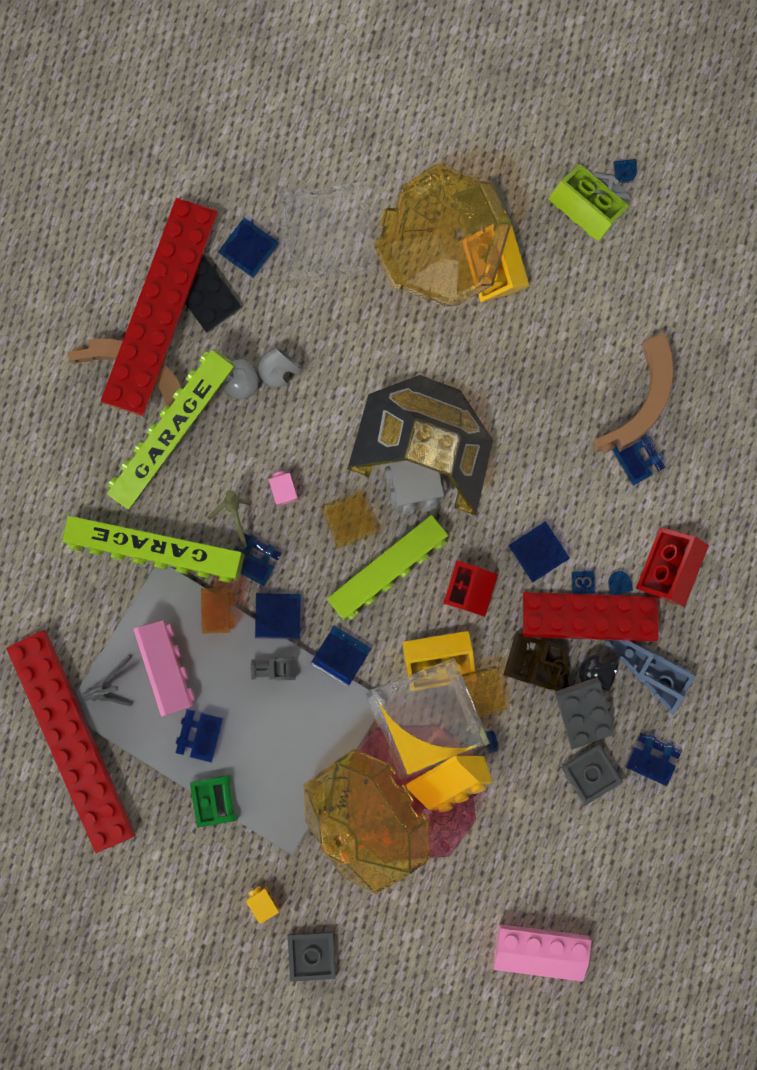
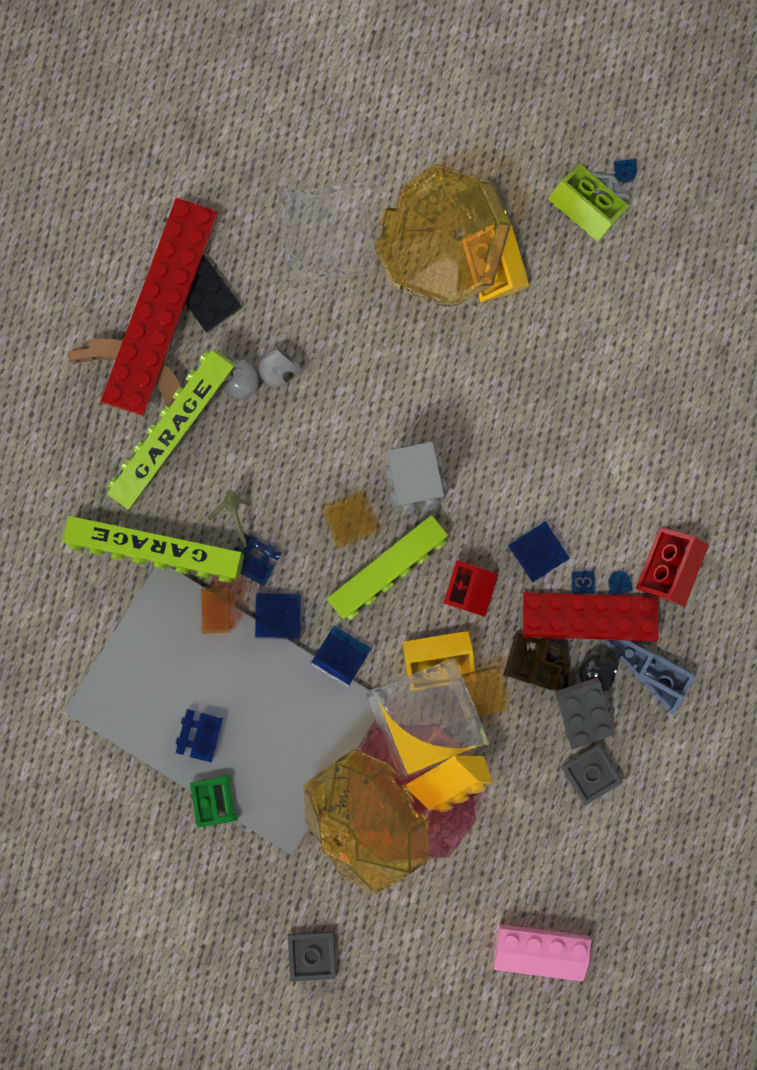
(70, 741): red plate -> none
(100, 692): dark grey plant -> none
(164, 667): bright pink slope -> none
(248, 248): clear blue plate -> none
(262, 903): yellow brick -> none
(275, 667): dark grey connector -> none
(283, 488): bright pink brick -> none
(429, 427): windscreen -> none
(493, 746): tile -> none
(633, 463): clear blue plate -> none
(649, 765): clear blue plate -> none
(661, 375): medium nougat arch -> none

